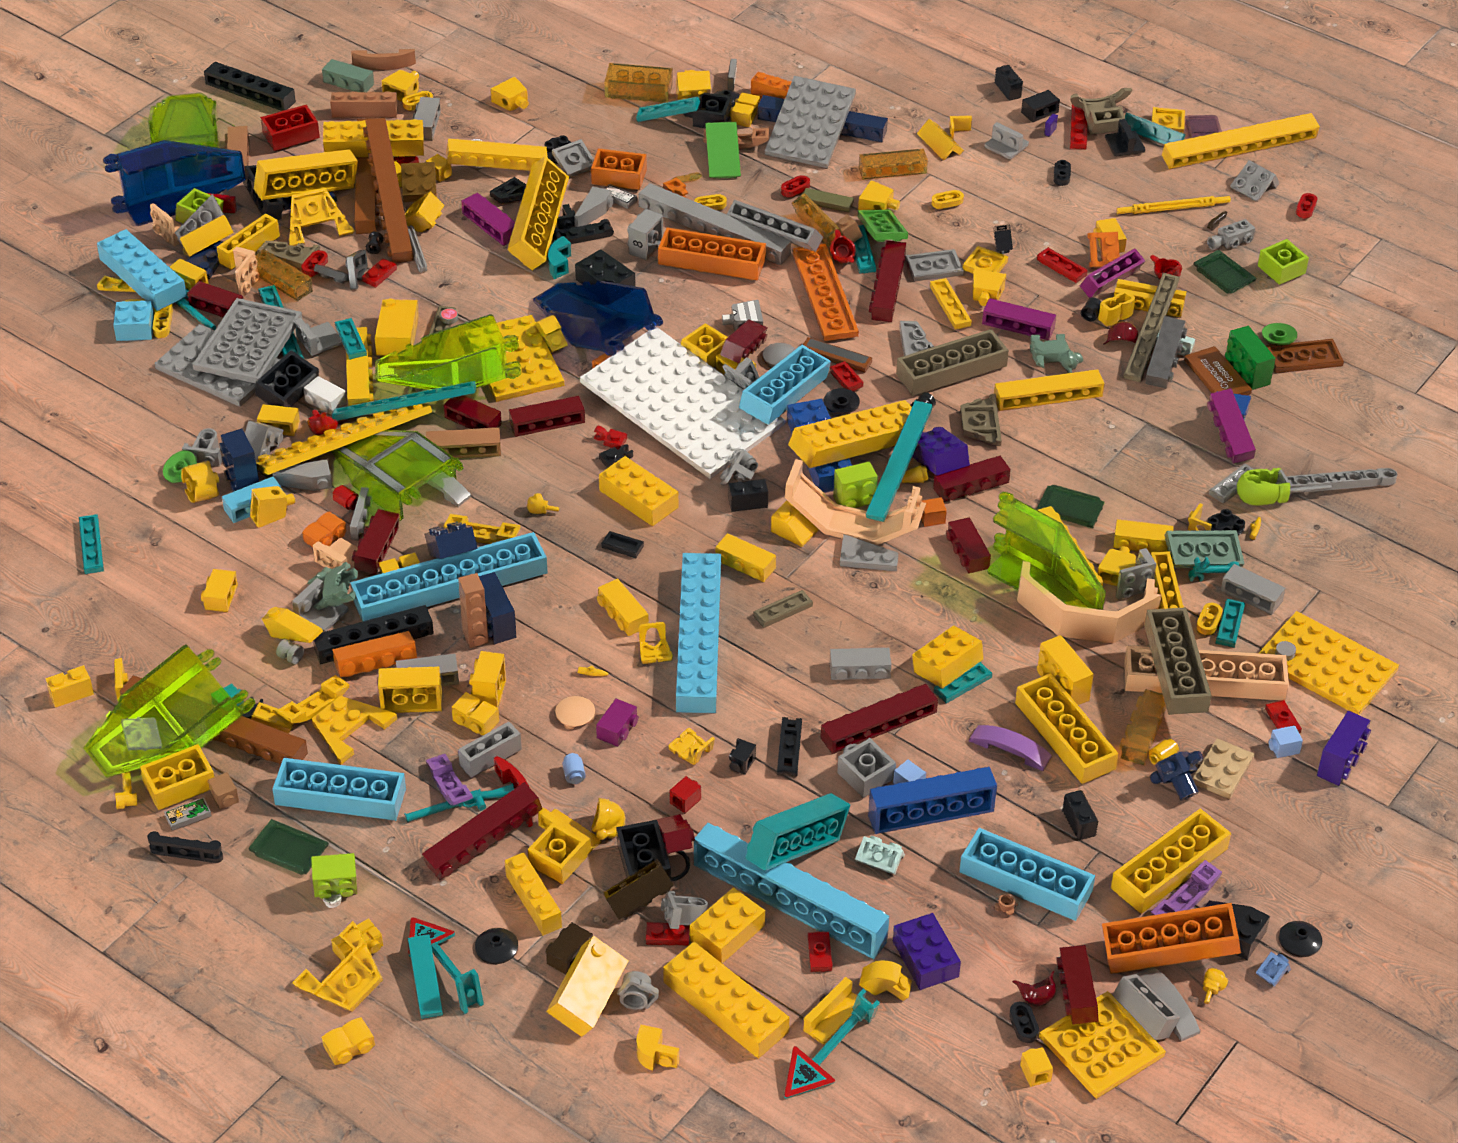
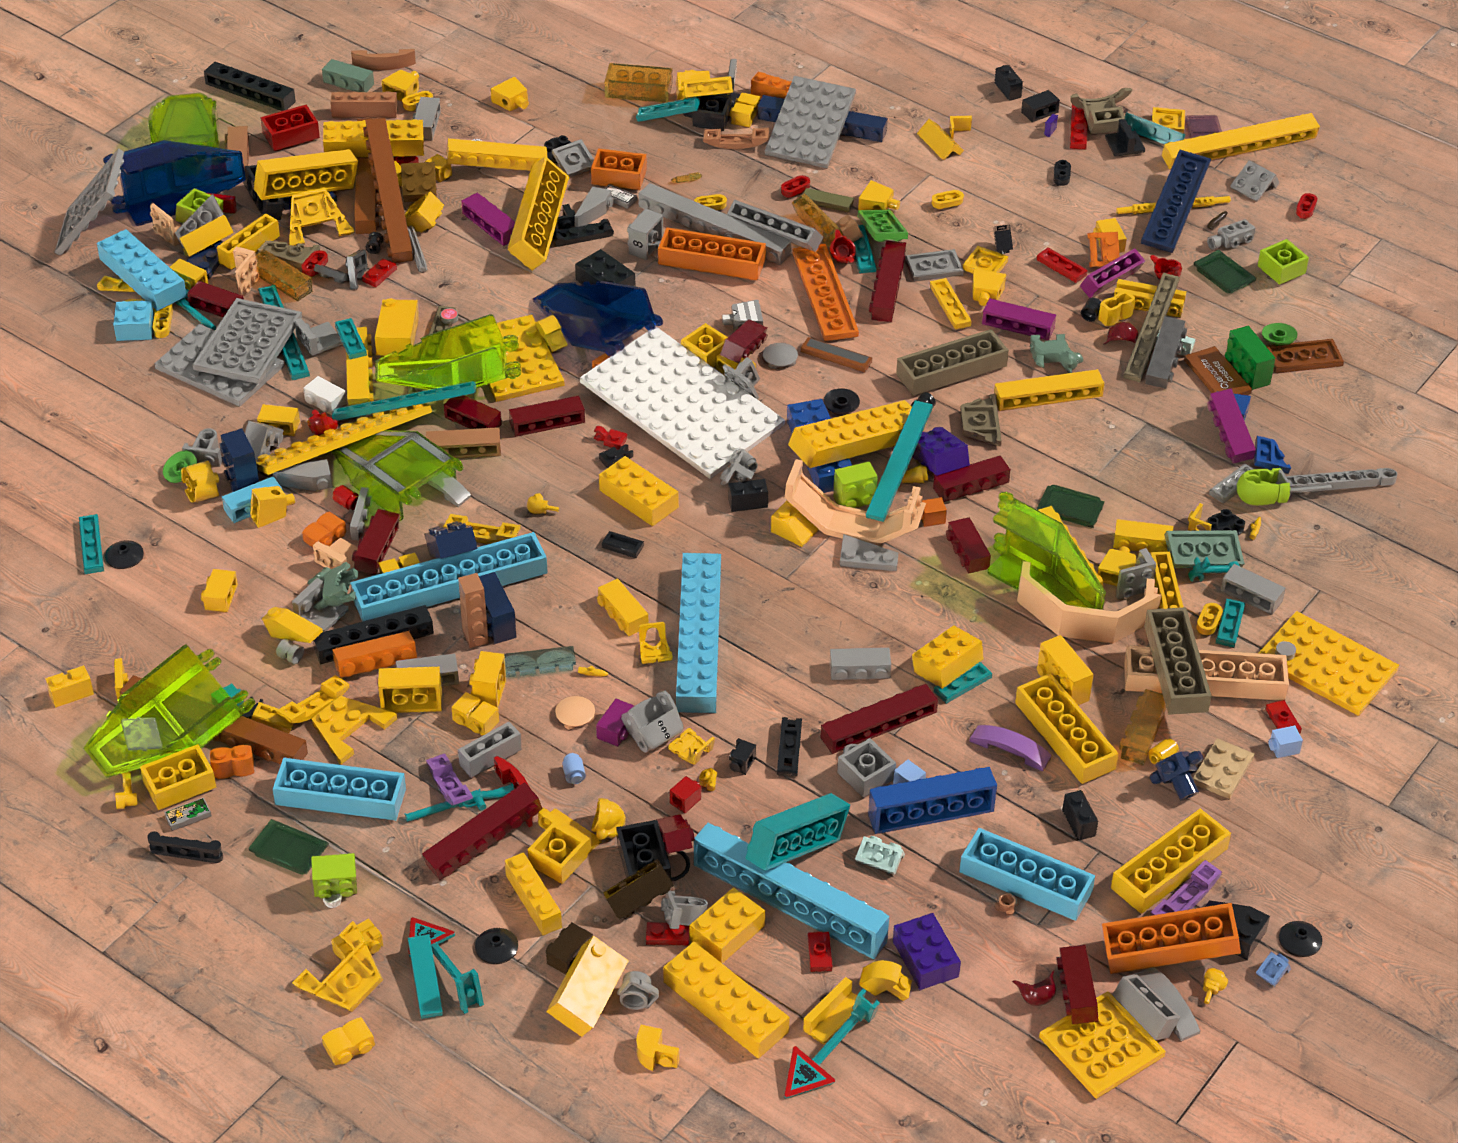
(89, 202): none -> light grey plate
(124, 554): none -> black dish
(223, 790): medium nougat brick -> none
(232, 761): none -> orange brick
(286, 381): black brick -> none
(509, 191): black wing -> none
(542, 659): none -> clear light blue windscreen
(557, 257): teal brick -> none
(653, 721): none -> light grey piece
(676, 187): orange plate -> none
(706, 87): none -> yellow container
(708, 779): none -> yellow plate
(723, 150): bright green piece -> none
(746, 557): yellow brick -> none
(782, 608): dark tan tile -> none
(784, 384): medium azure brick -> none
(846, 376): red plate -> none
(893, 164): clear yellow brick -> none
(913, 337): light grey wing -> none
(1006, 141): light grey bracket -> none
(1024, 1024): black plate -> none
(1036, 1066): yellow brick -> none
(1175, 201): none -> dark blue plate
(1269, 455): none -> blue wing
(1343, 748): dark purple brick -> none

